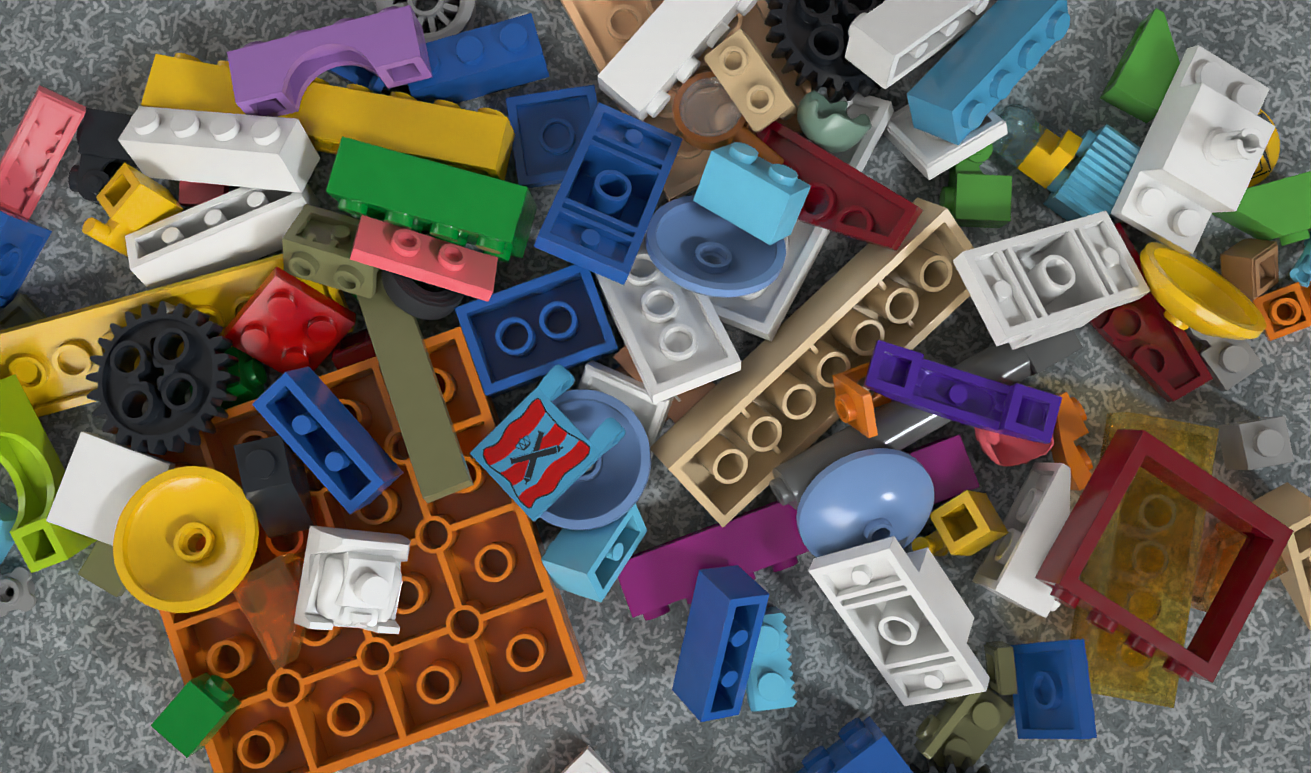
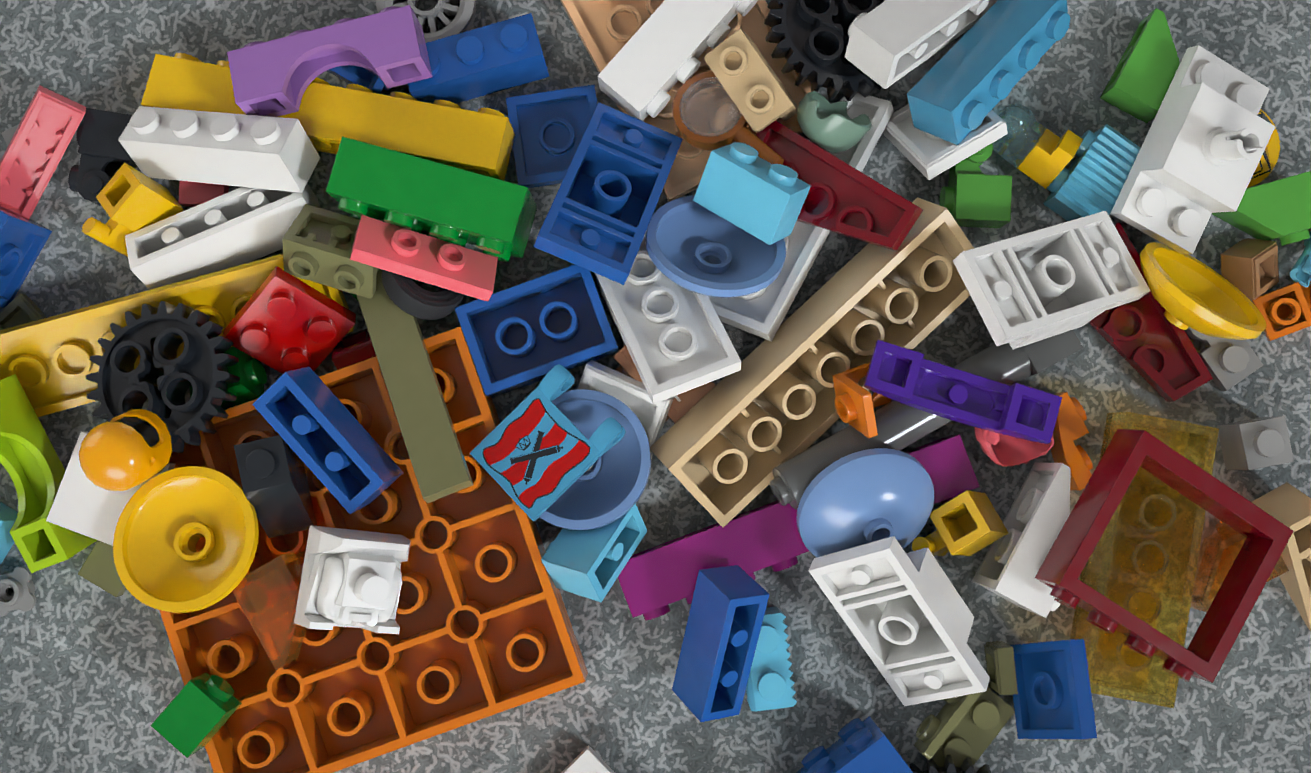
(118, 455): none -> light orange helmet

